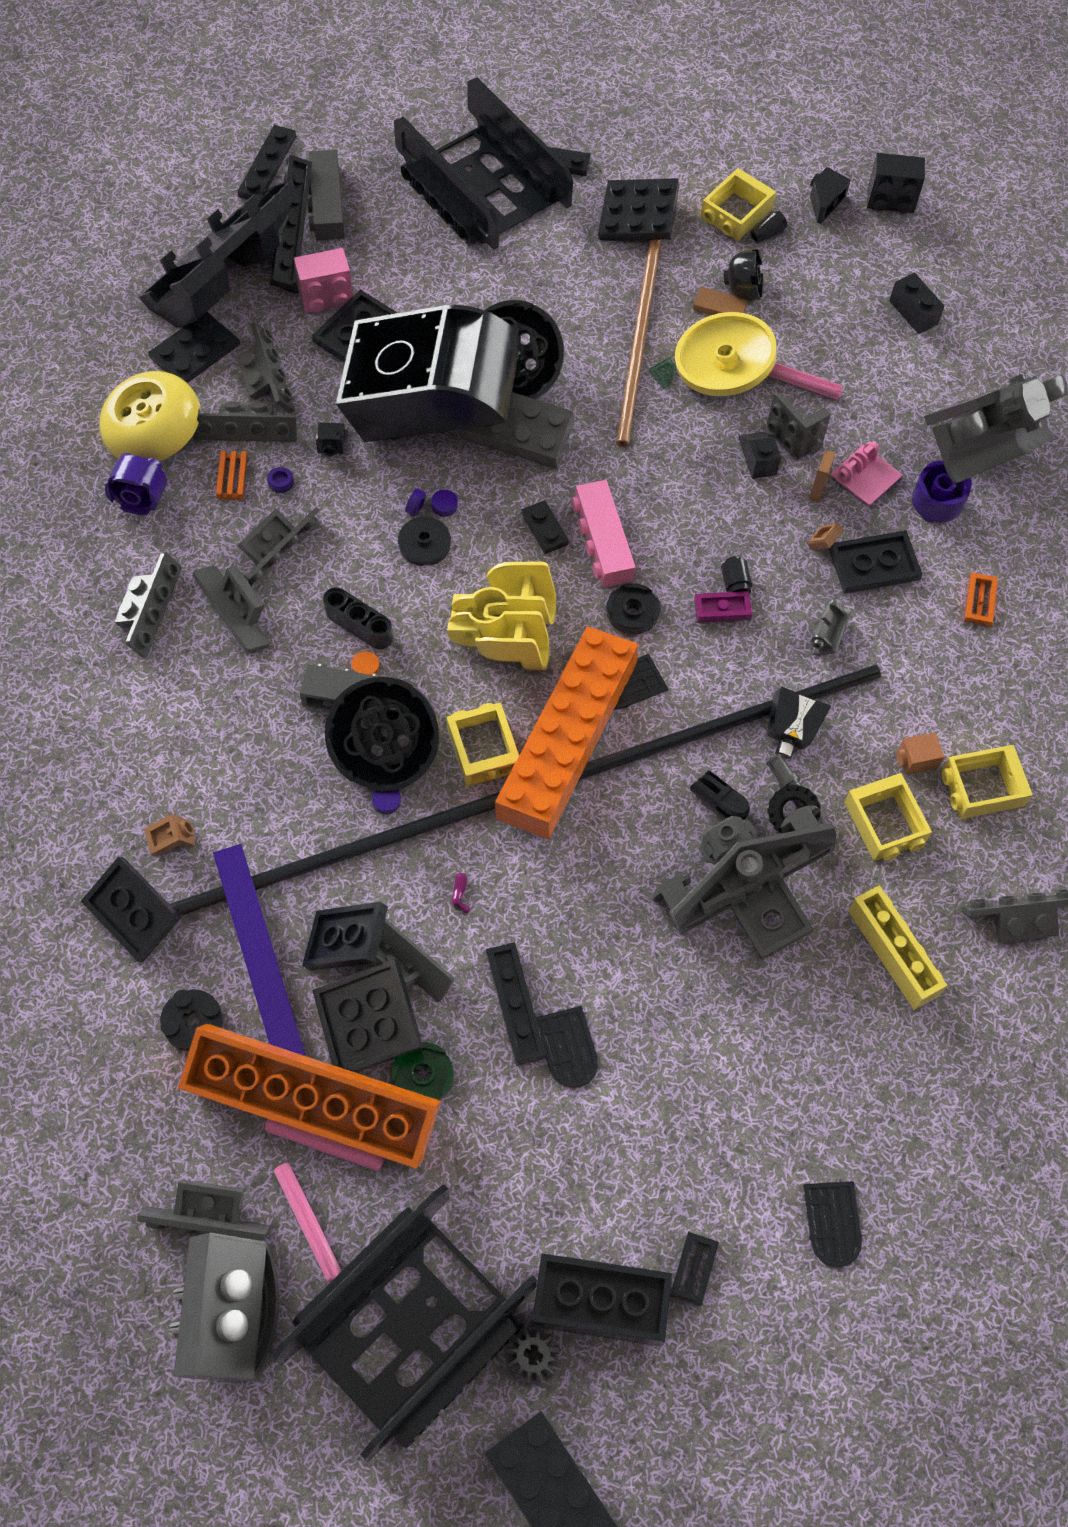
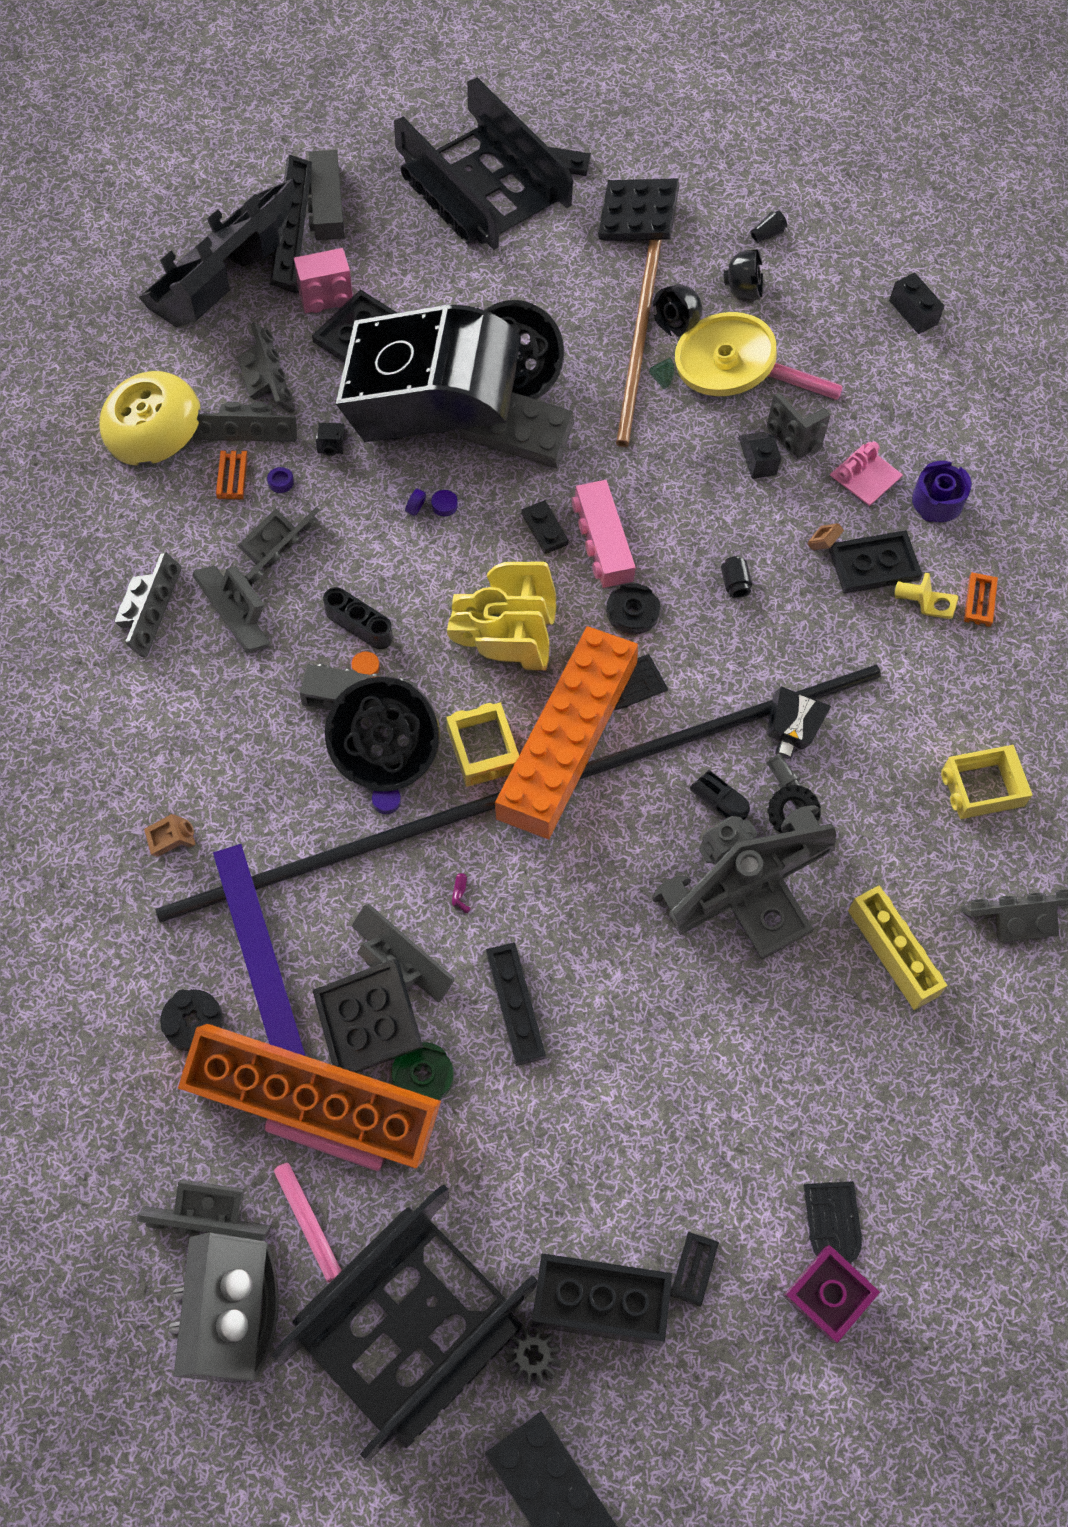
(131, 909): black plate -> none
(136, 484): dark purple brick -> none
(194, 348): black plate -> none
(267, 161): black plate -> none
(345, 936): black plate -> none
(420, 551): black plate -> none
(568, 1047): black window -> none
(676, 304): none -> black cylinder
(716, 302): medium nougat tile -> none
(722, 606): magenta plate -> none
(739, 183): light yellow window -> none
(822, 476): medium nougat tile -> none
(827, 192): black slope -> none
(829, 634): dark grey hinge -> none
(831, 1294): none -> magenta brick
(879, 791): light yellow window -> none
(895, 182): black brick -> none
(920, 753): nougat brick -> none
(926, 598): none -> light yellow bracket
(995, 425): dark grey piece -> none

